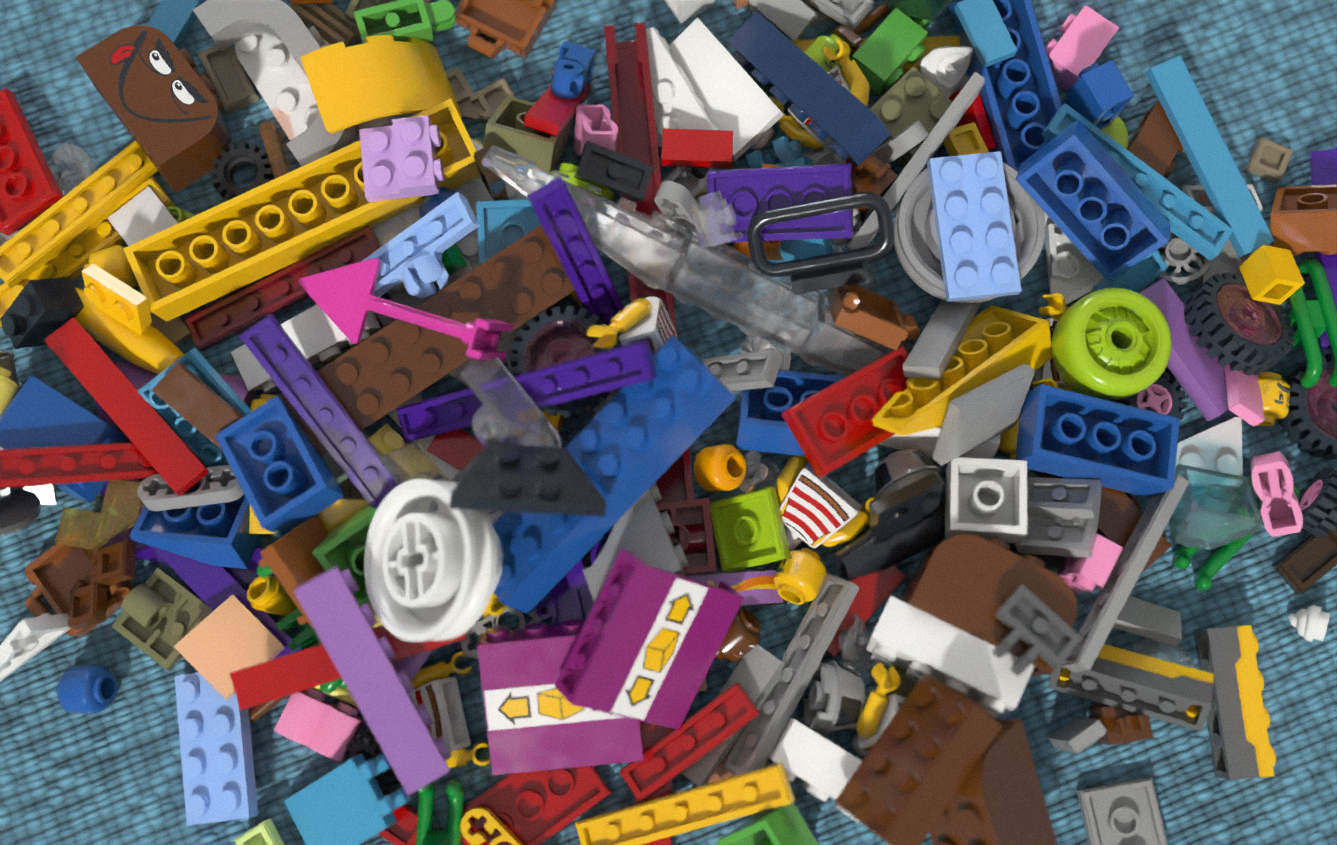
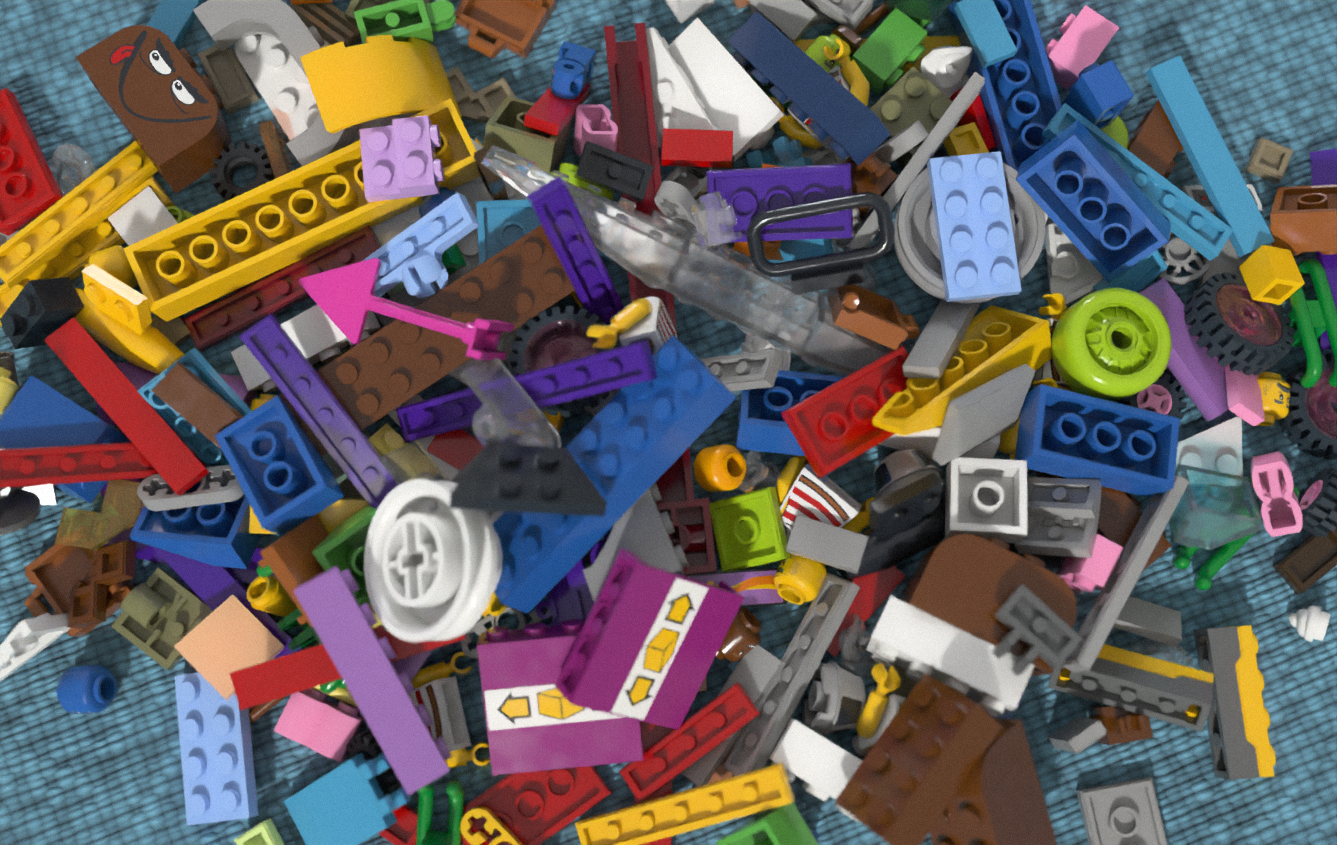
(827, 544): none -> light grey tile

